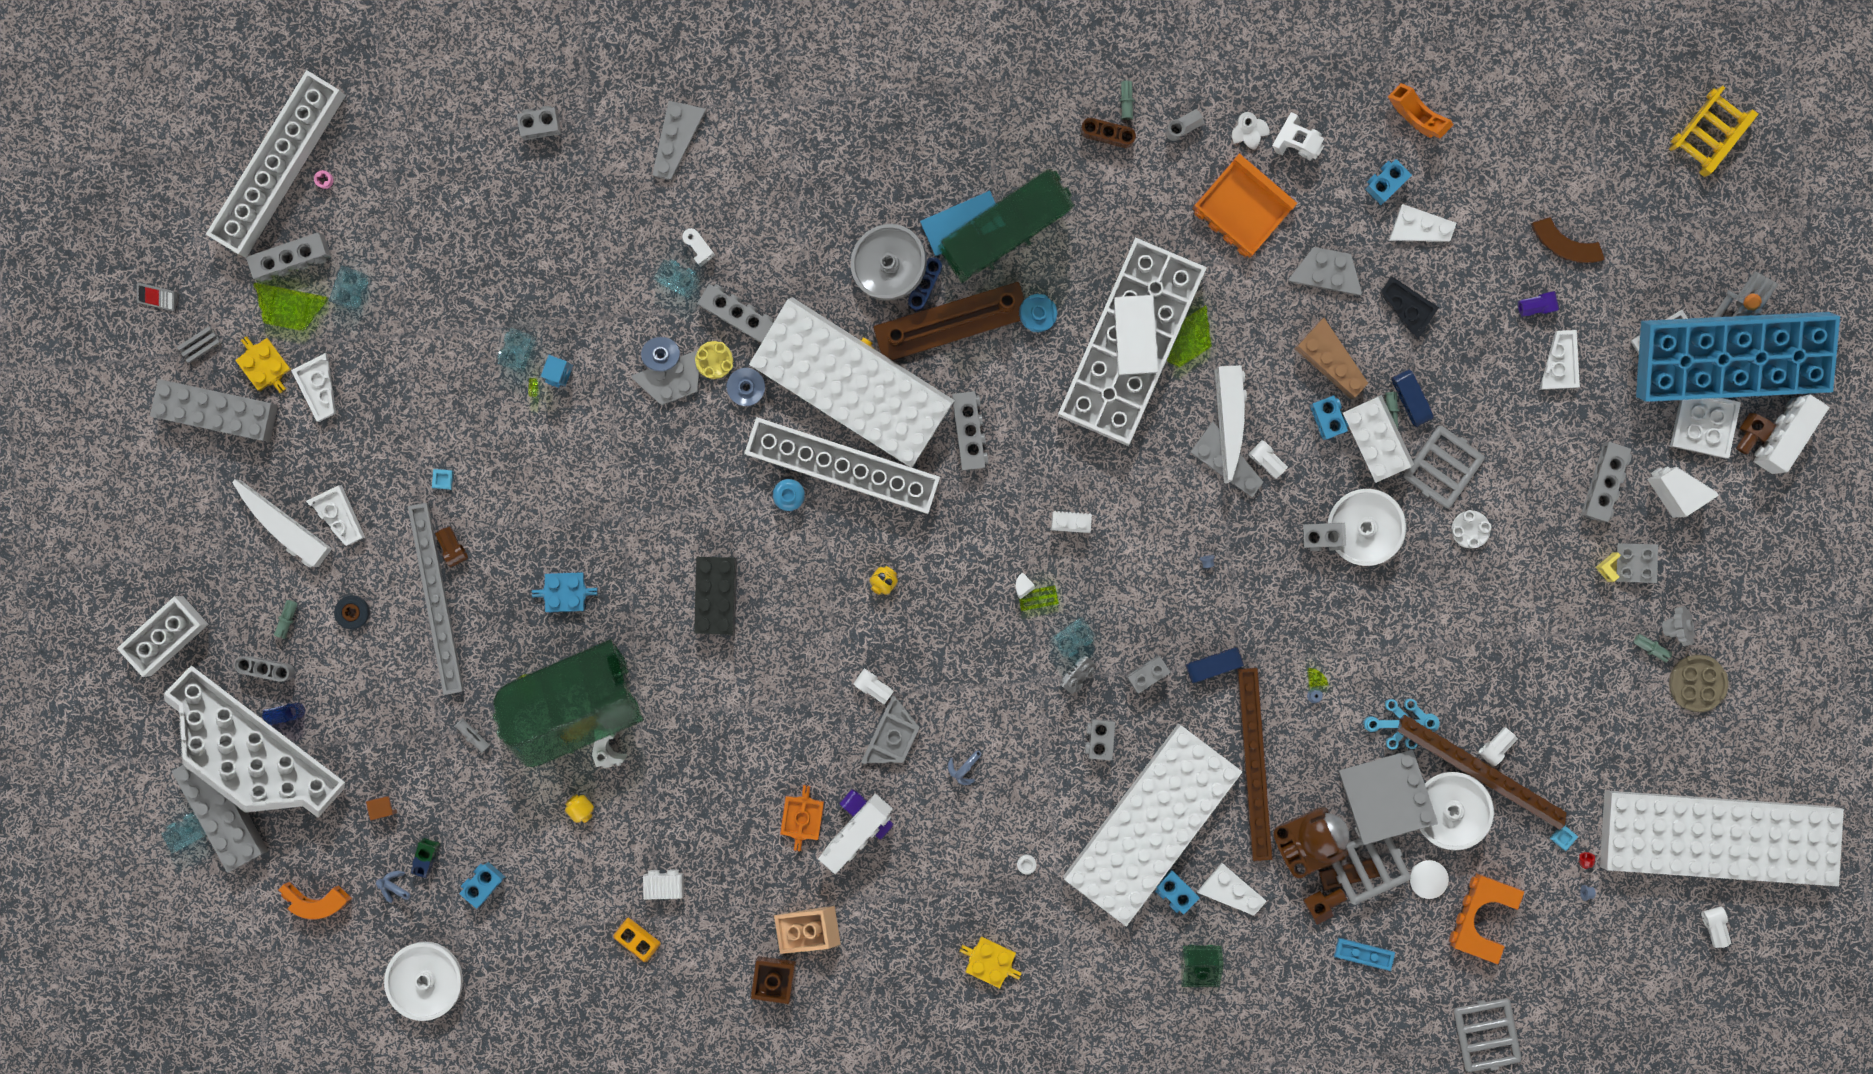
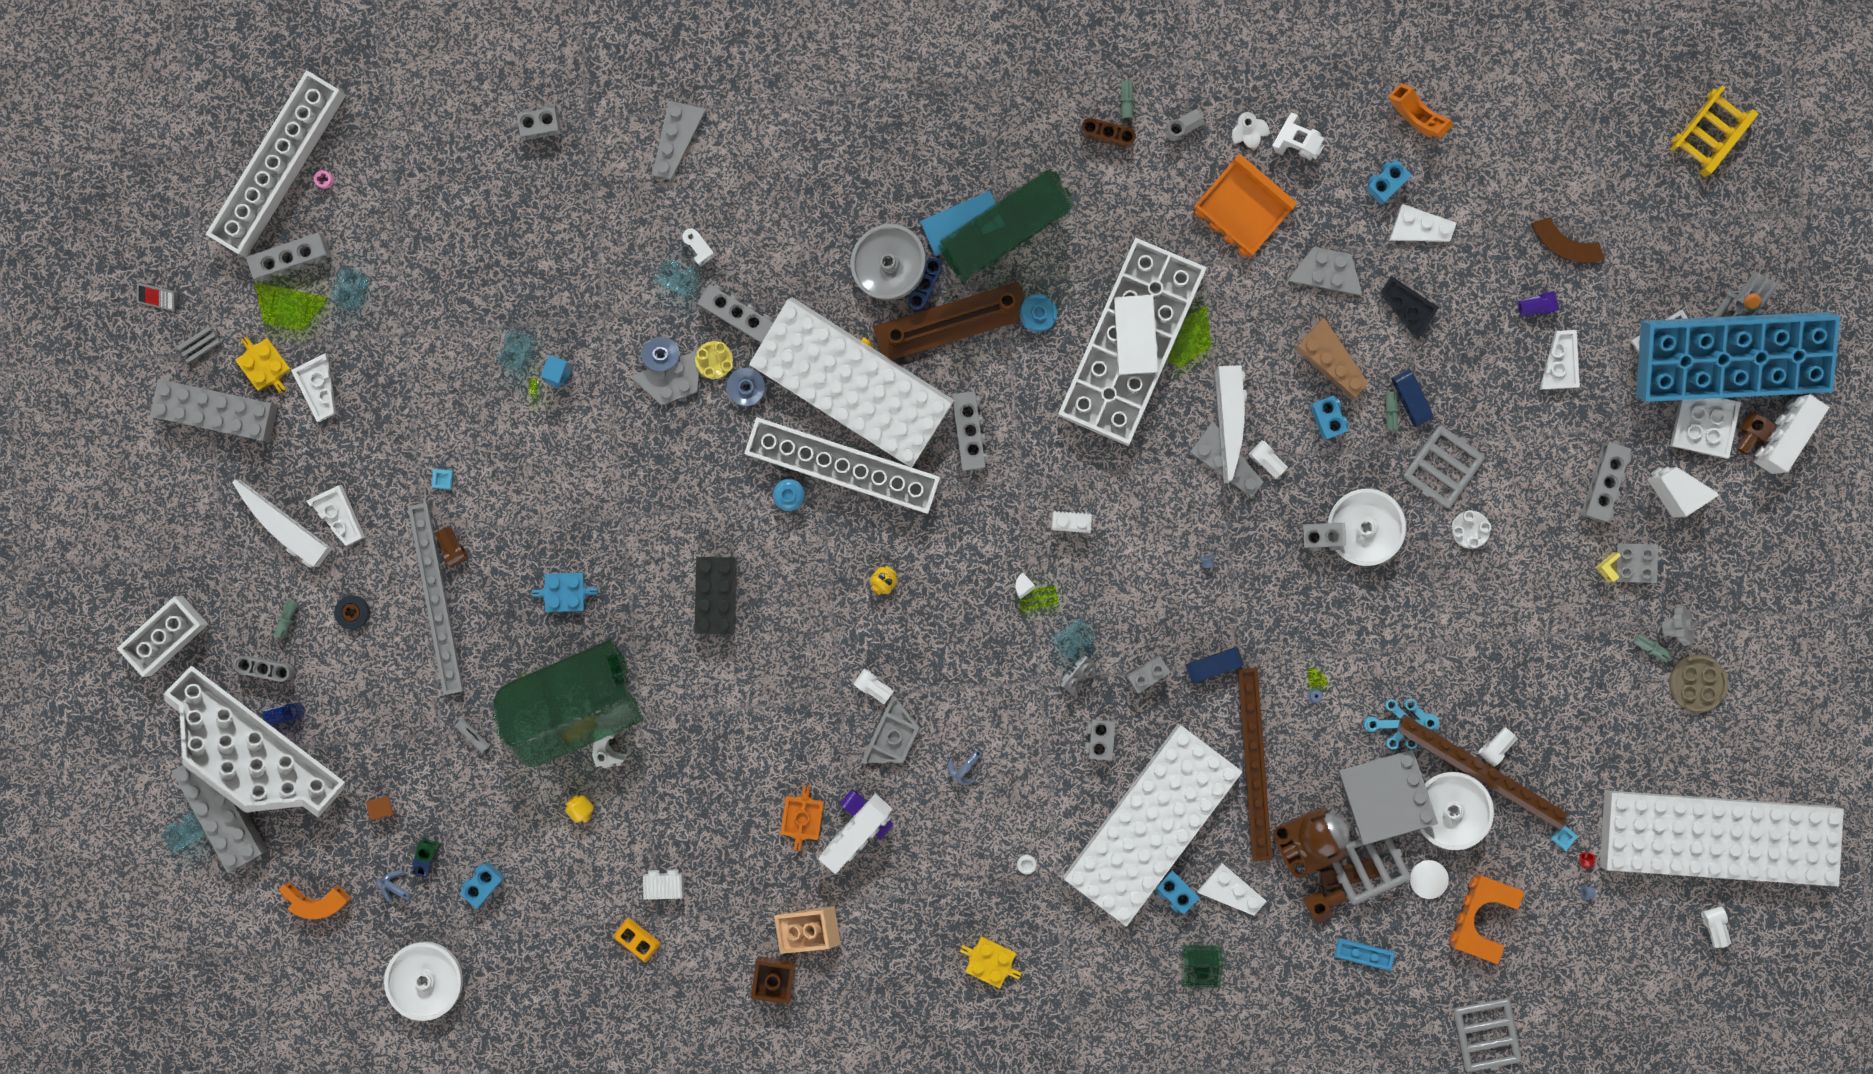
(1378, 438): white brick -> none

